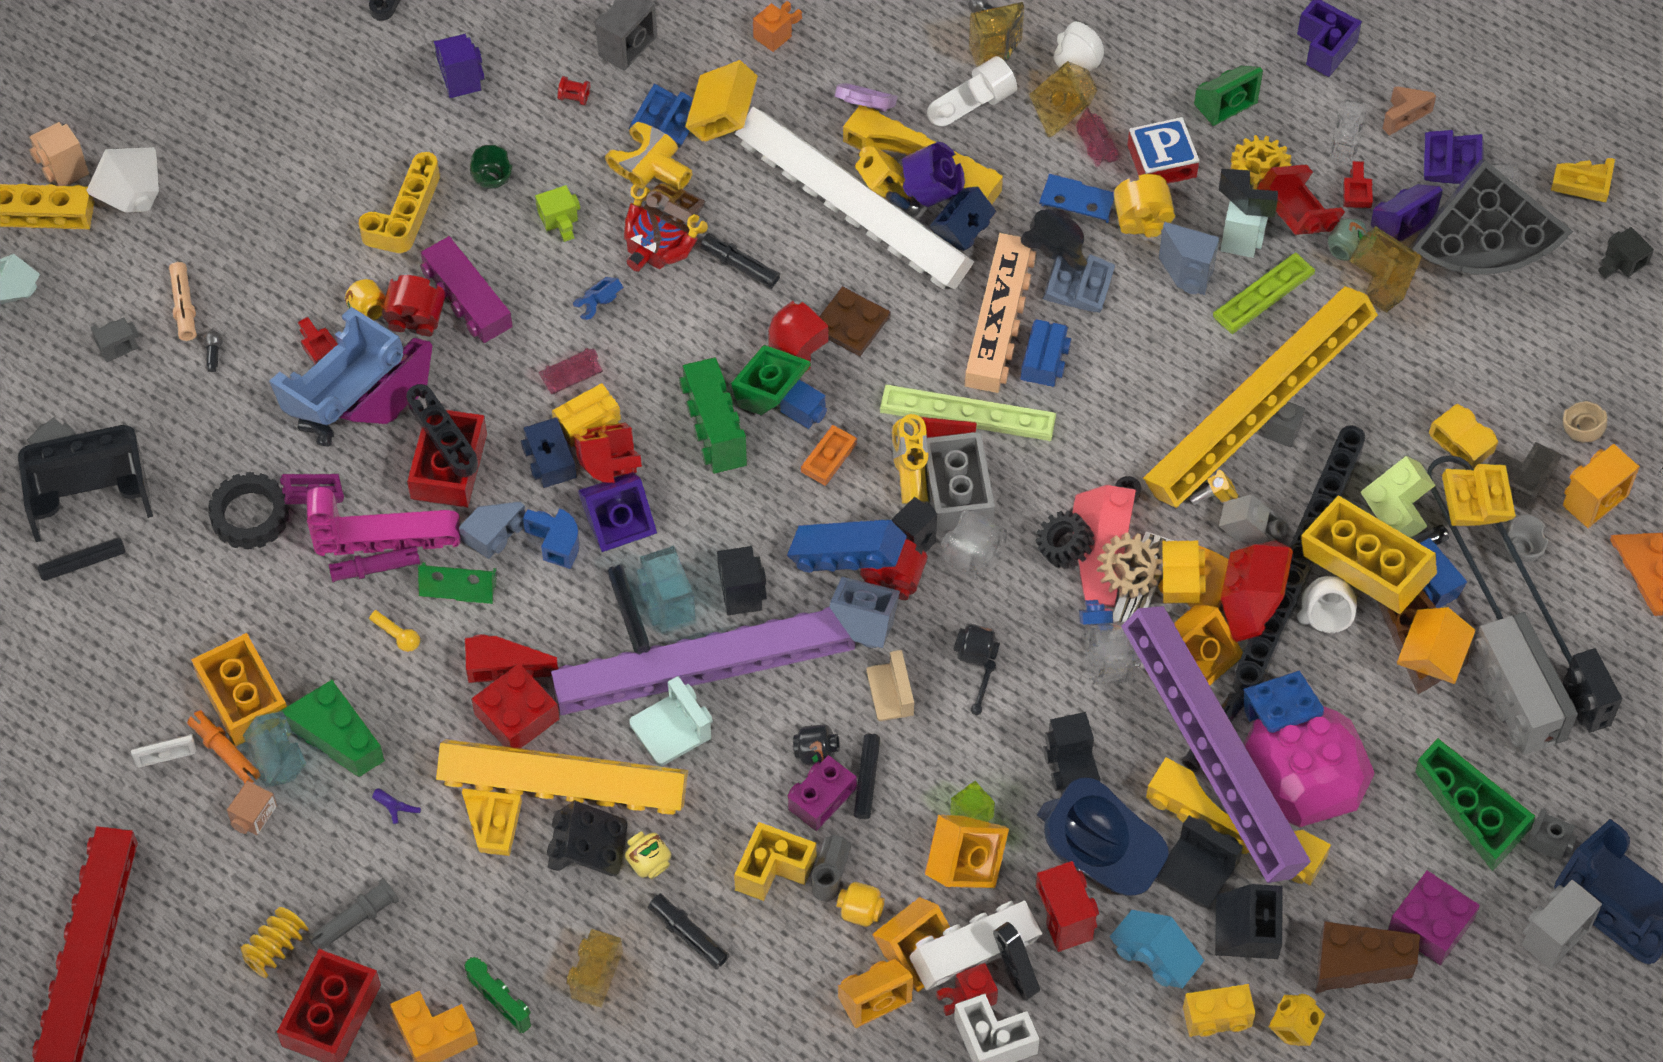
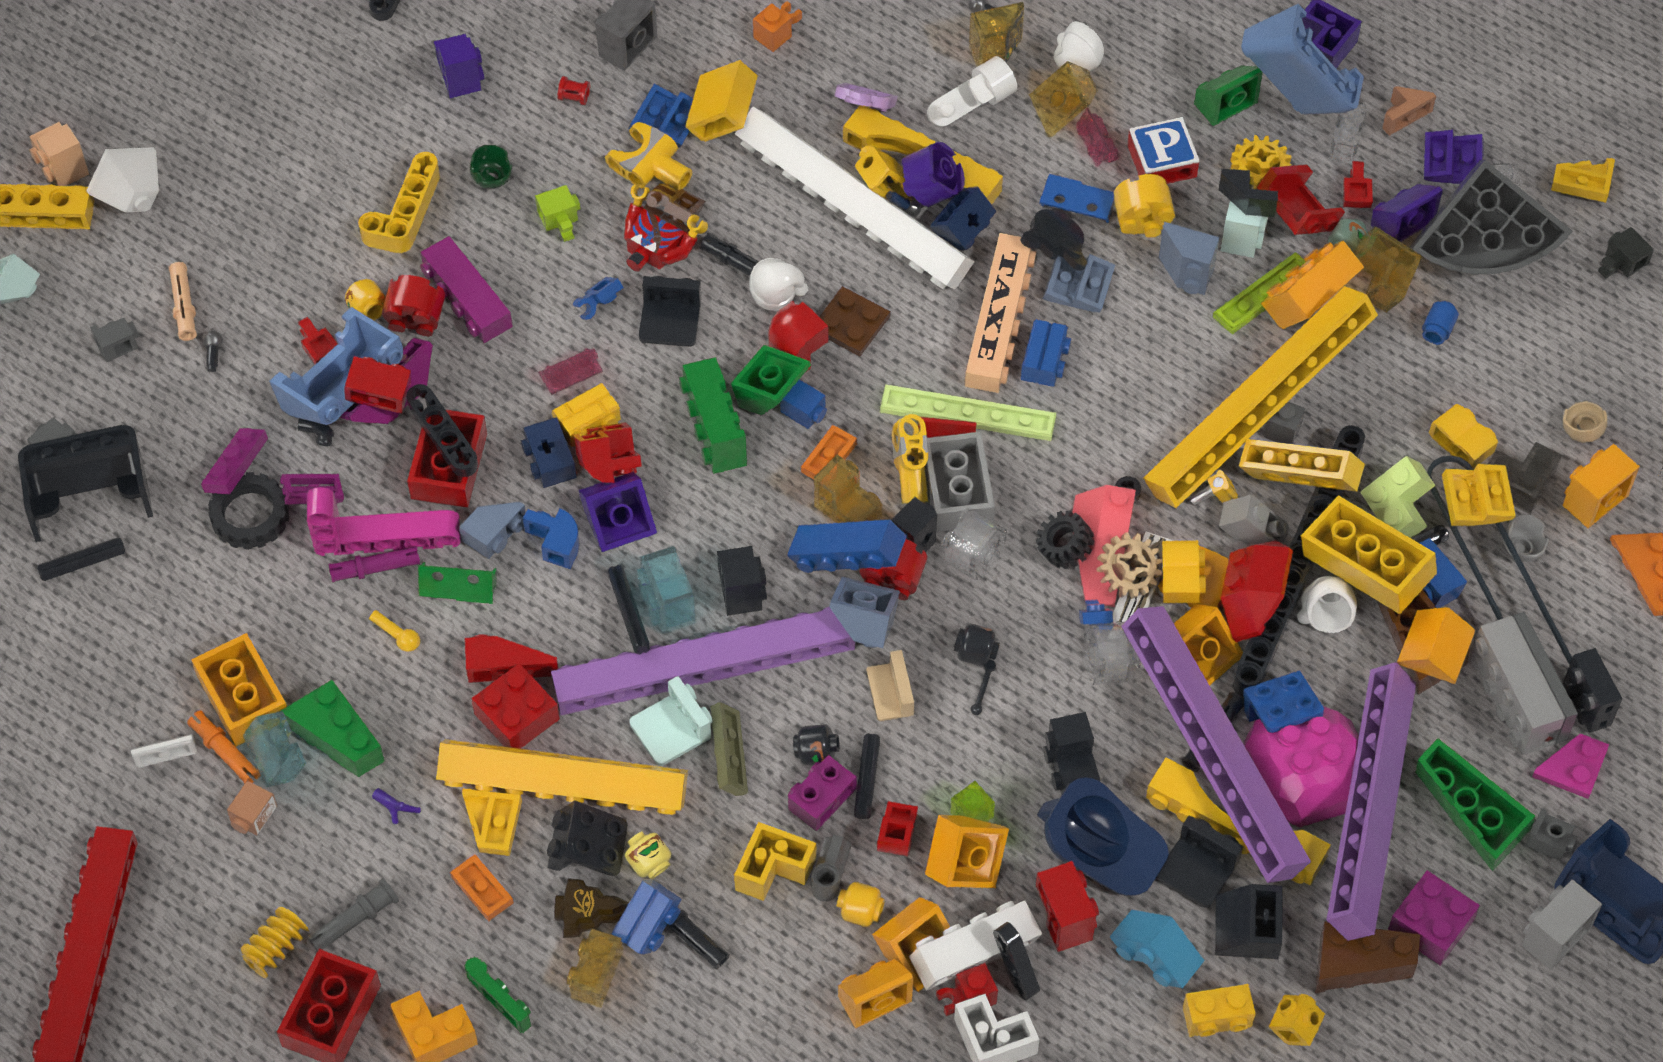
(234, 461): none -> magenta plate
(377, 384): none -> red brick
(481, 887): none -> orange plate
(586, 908): none -> dark brown rock
(647, 917): none -> brick
(670, 311): none -> black bracket
(729, 749): none -> olive plate
(776, 283): none -> white piece
(840, 495): none -> clear yellow brick
(897, 829): none -> red brick
(1298, 68): none -> medium blue windscreen
(1302, 465): none -> yellow brick
(1311, 284): none -> light orange brick
(1371, 802): none -> medium lavender brick
(1439, 322): none -> blue brick
(1574, 765): none -> dark pink wing

